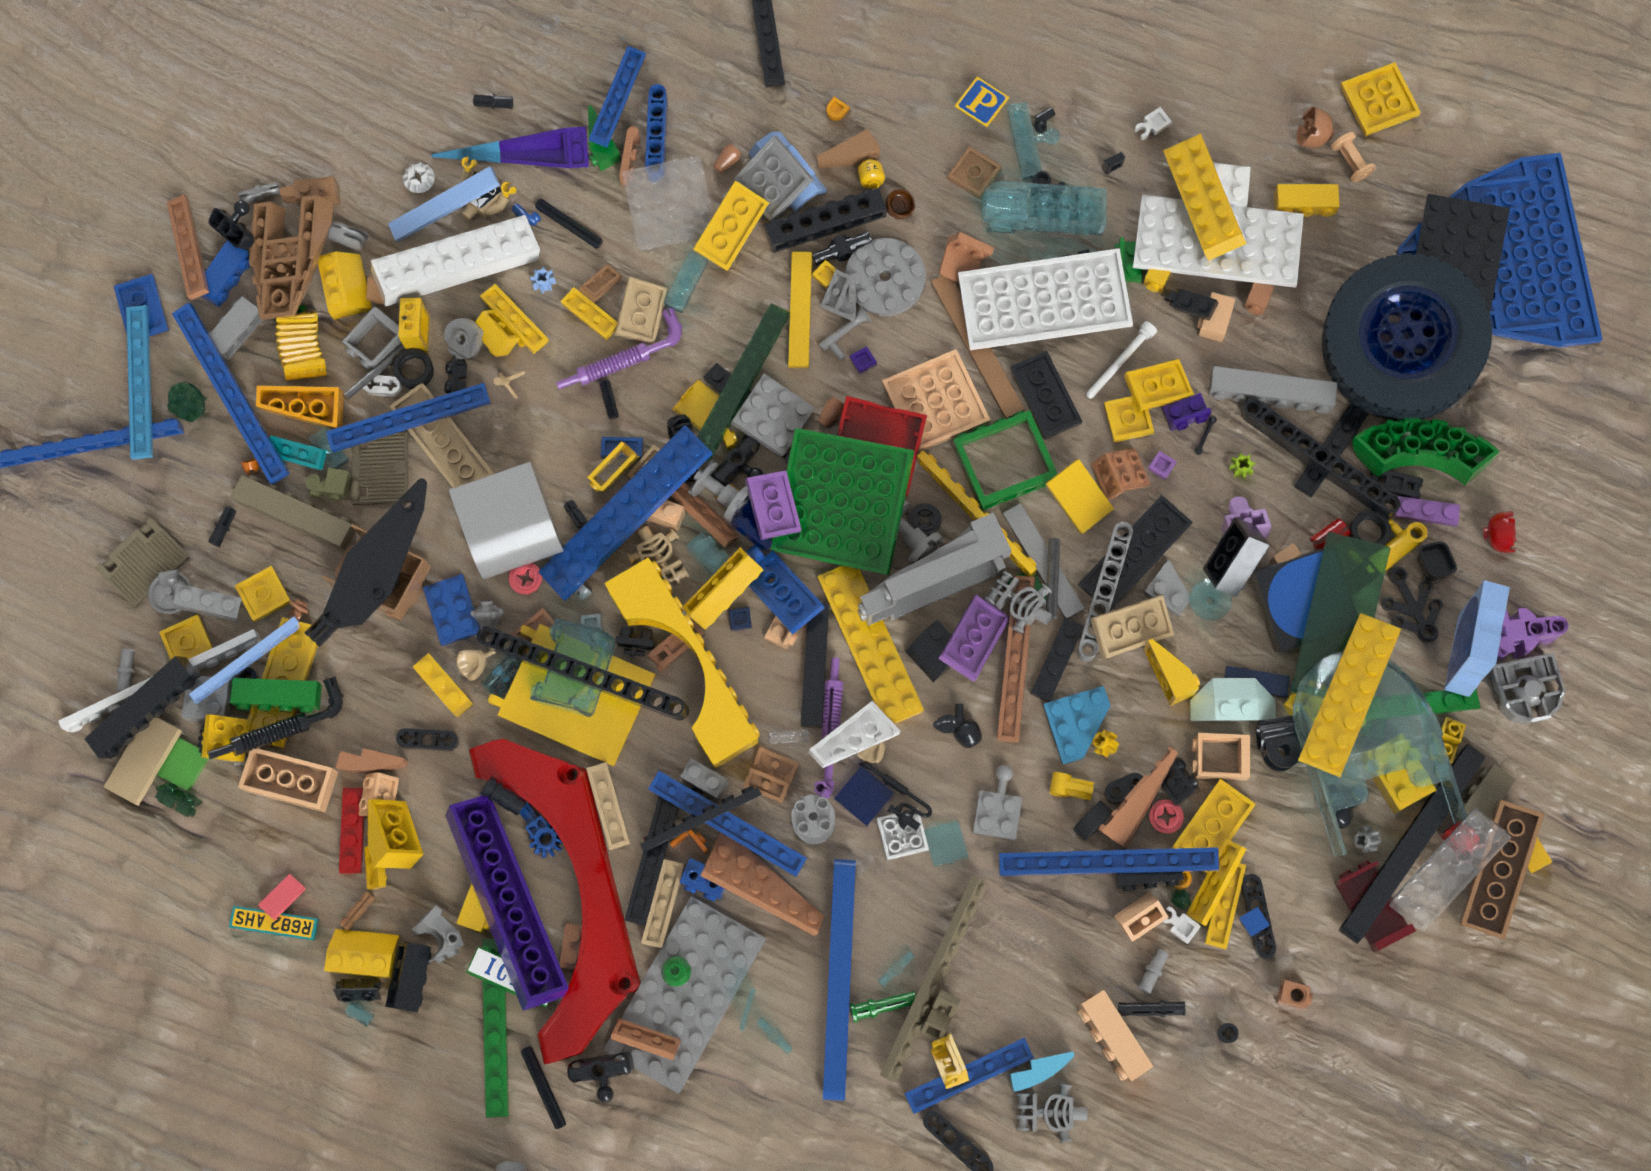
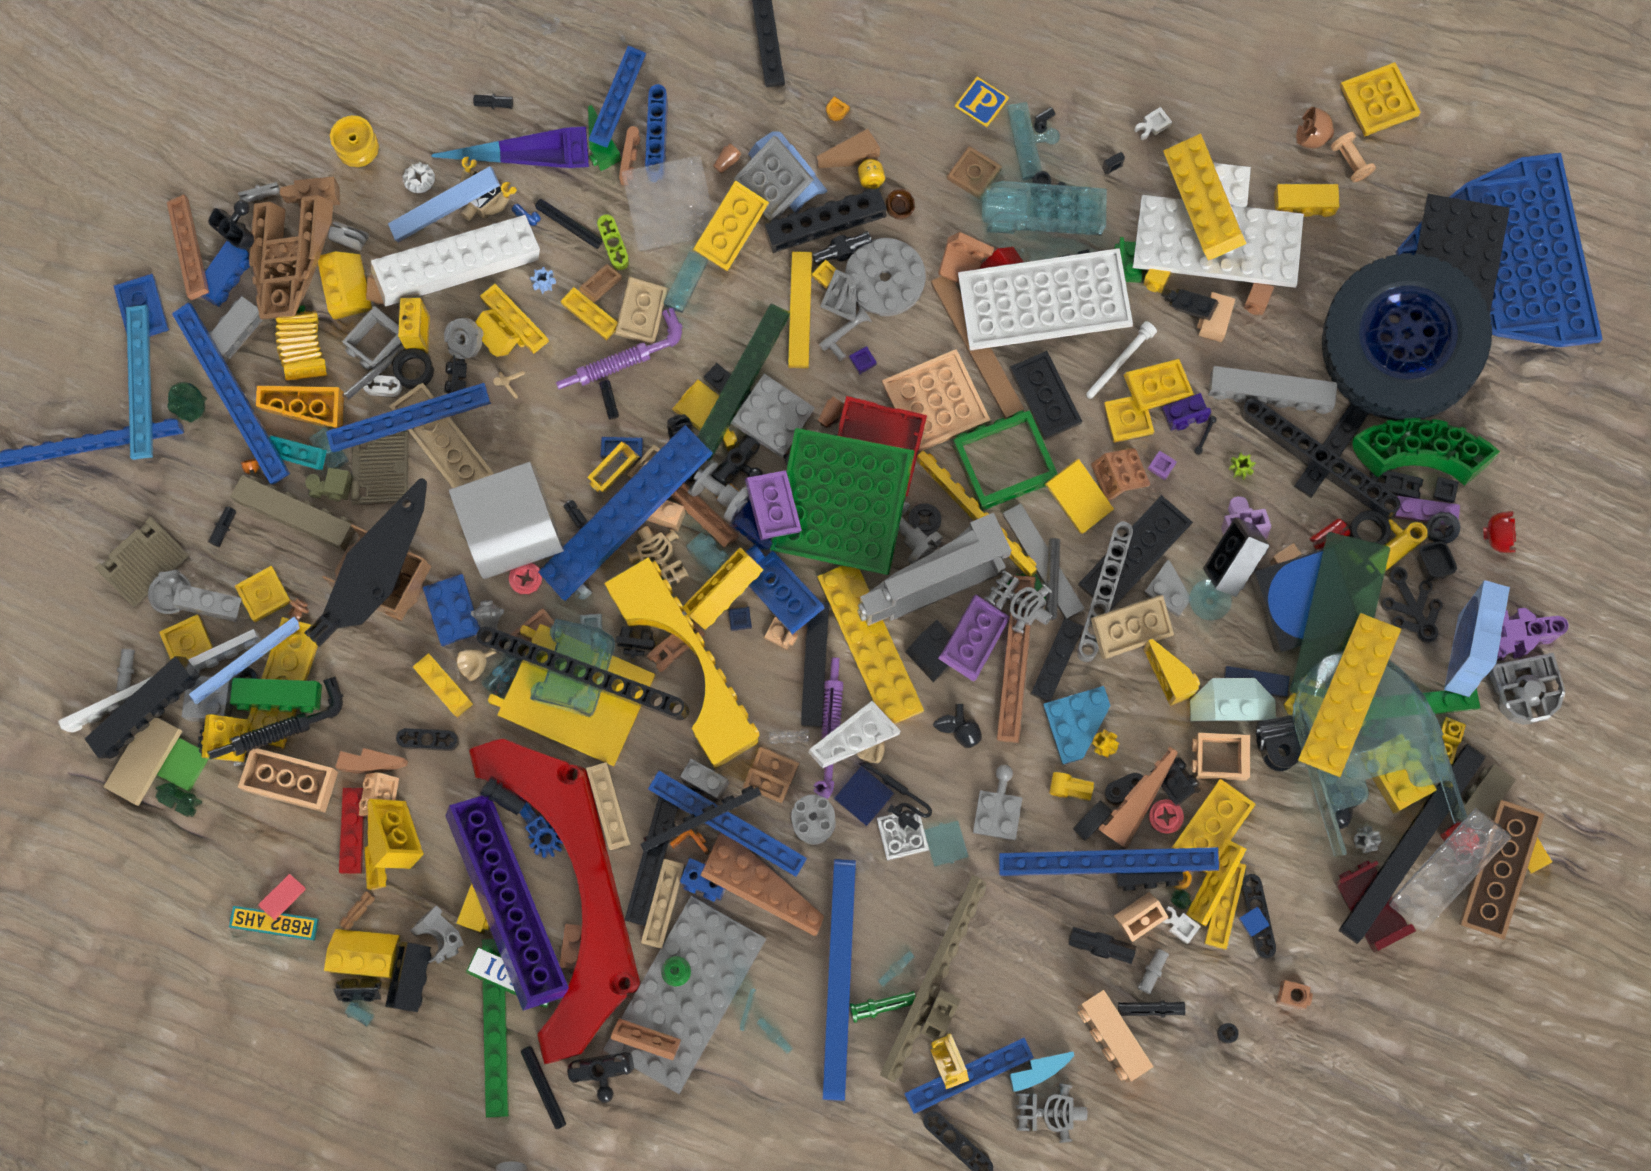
(354, 141): none -> yellow wheel
(613, 234): none -> lime beam
(1002, 257): none -> red slope
(1102, 945): none -> black piece
(1445, 490): none -> black plate
(1451, 532): none -> black gear

